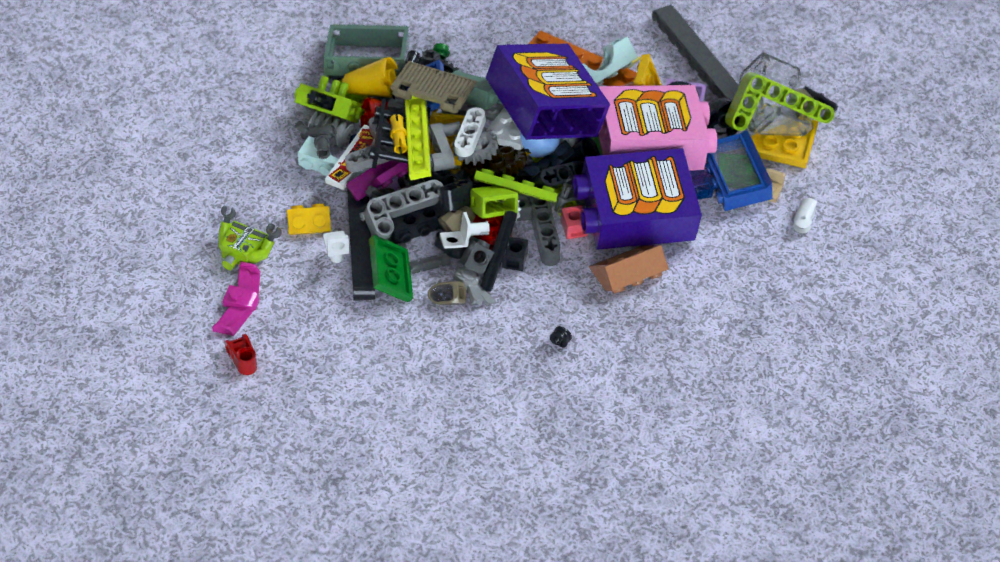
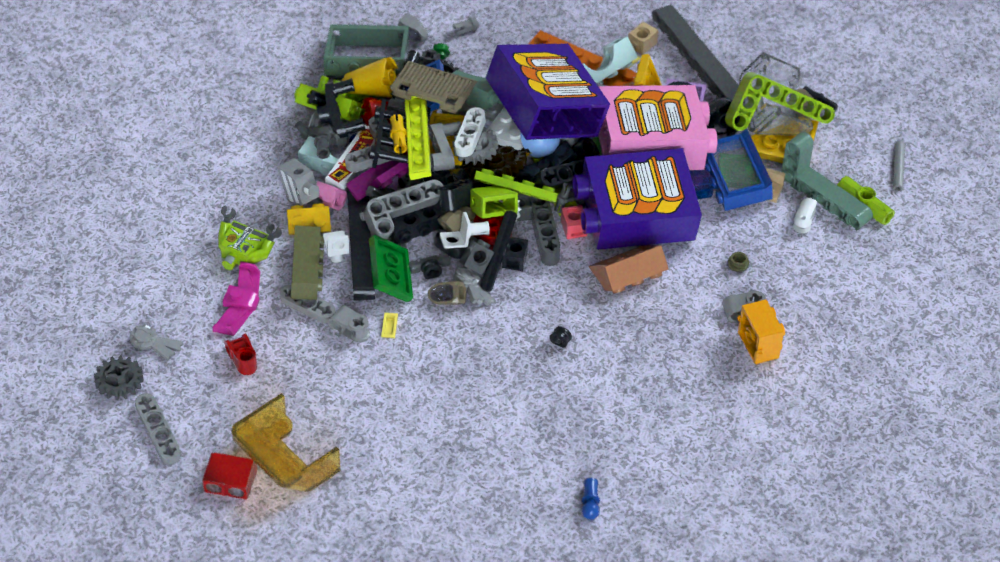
(118, 377): none -> dark grey gear
(145, 338): none -> light grey piece
(157, 429): none -> light grey beam
(232, 472): none -> red piece
(260, 439): none -> clear yellow windscreen
(298, 182): none -> light grey torso
(306, 263): none -> olive brick
(313, 311): none -> light grey beam
(330, 111): none -> black connector
(331, 196): none -> bright pink rock
(350, 324): none -> light grey piece
(389, 325): none -> light yellow piece
(416, 30): none -> light grey rock
(431, 269): none -> black bush
(466, 26): none -> light grey pin
(590, 499): none -> blue pin
(643, 37): none -> tan brick
(733, 303): none -> light grey piece
(738, 257): none -> olive plate
(760, 331): none -> light orange brick
(816, 186): none -> sand green beam
(867, 195): none -> lime piece
(899, 158): none -> light grey piece

